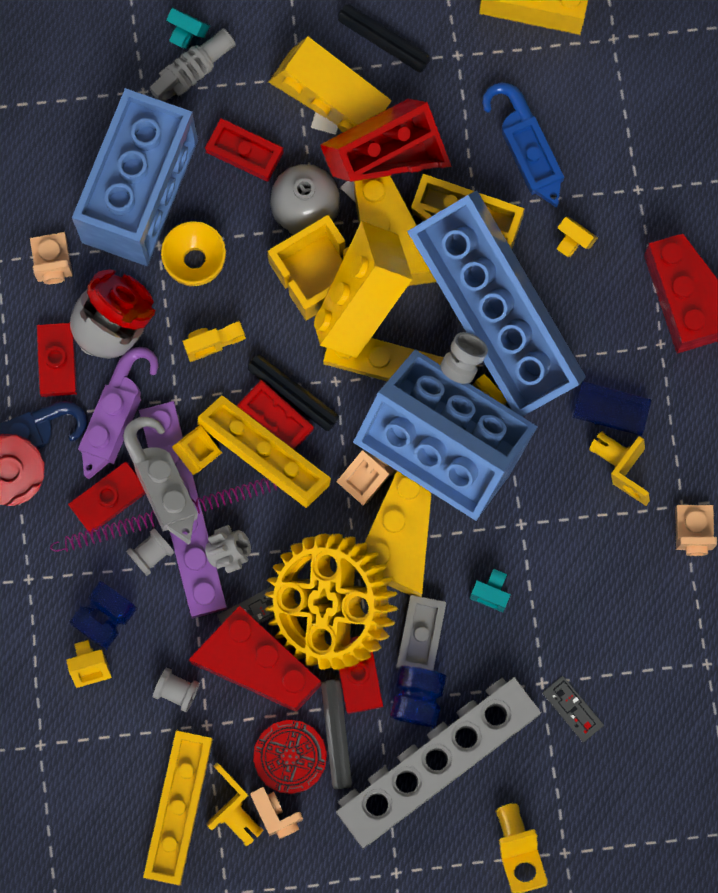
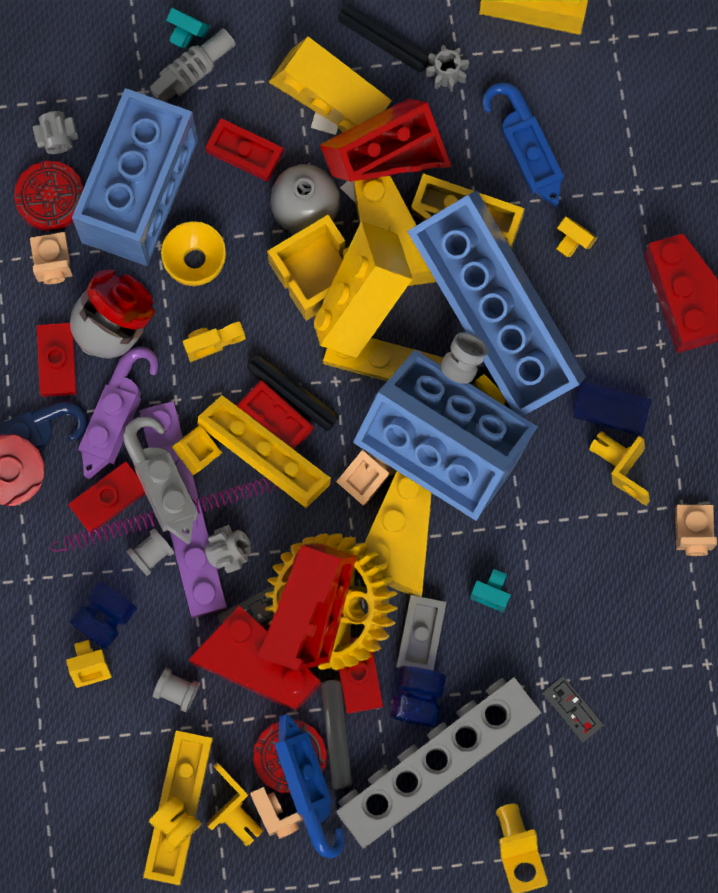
(48, 195): none -> red tile
(55, 132): none -> light grey gear
(177, 831): none -> yellow wheel
(306, 784): none -> blue plate
(310, 608): none -> red wedge
(443, 60): none -> light grey gear

